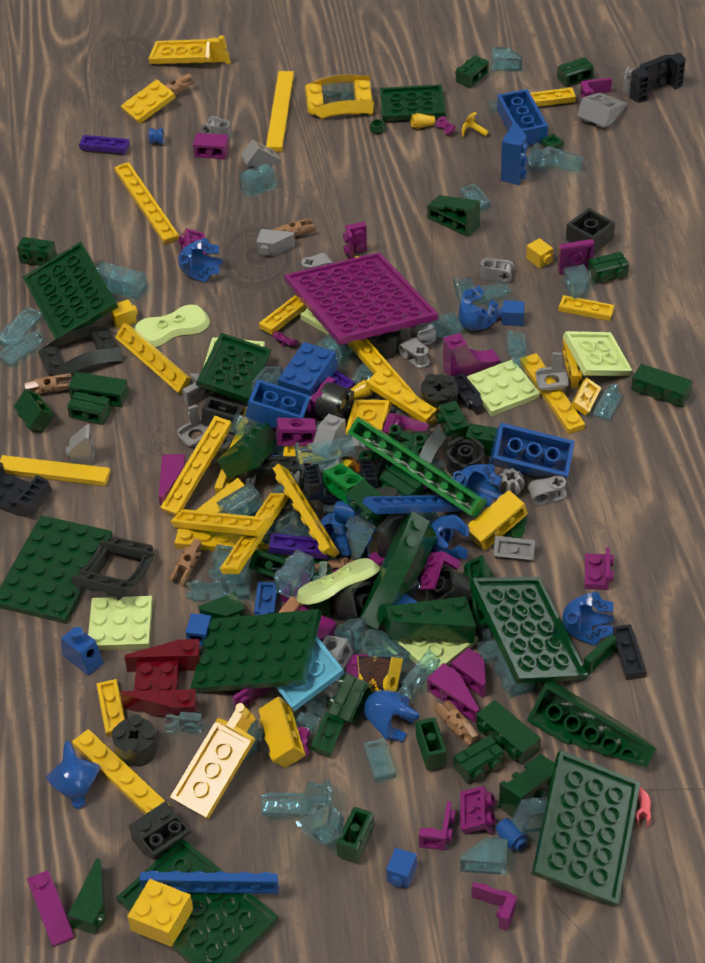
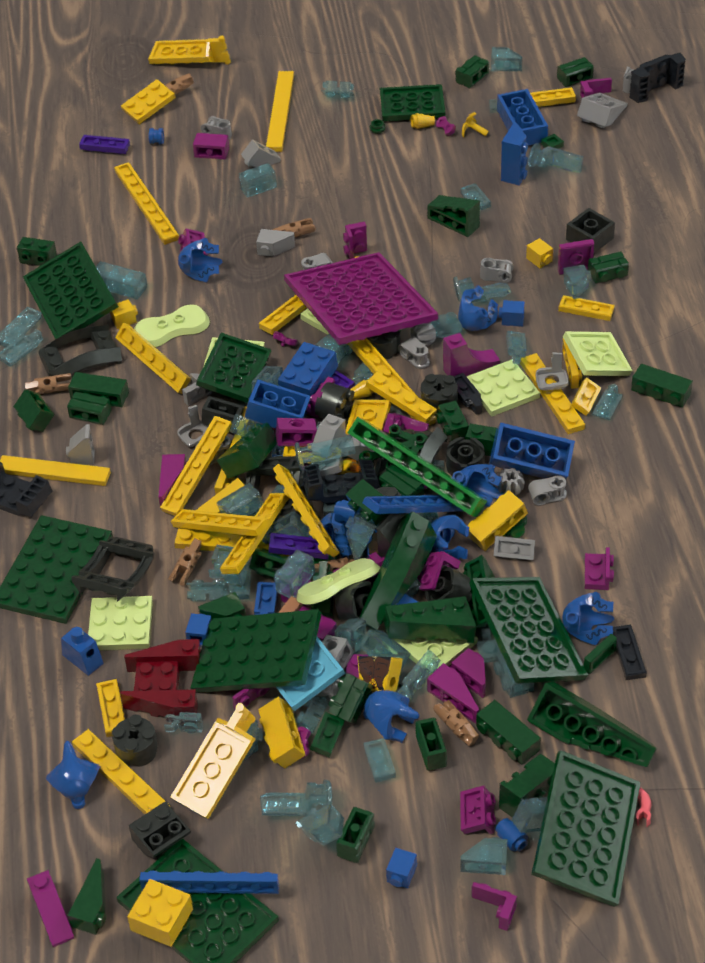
(340, 480): green brick -> none
(362, 91): yellow wedge -> none
(437, 839): magenta bracket -> none
(478, 760): dark green brick -> none

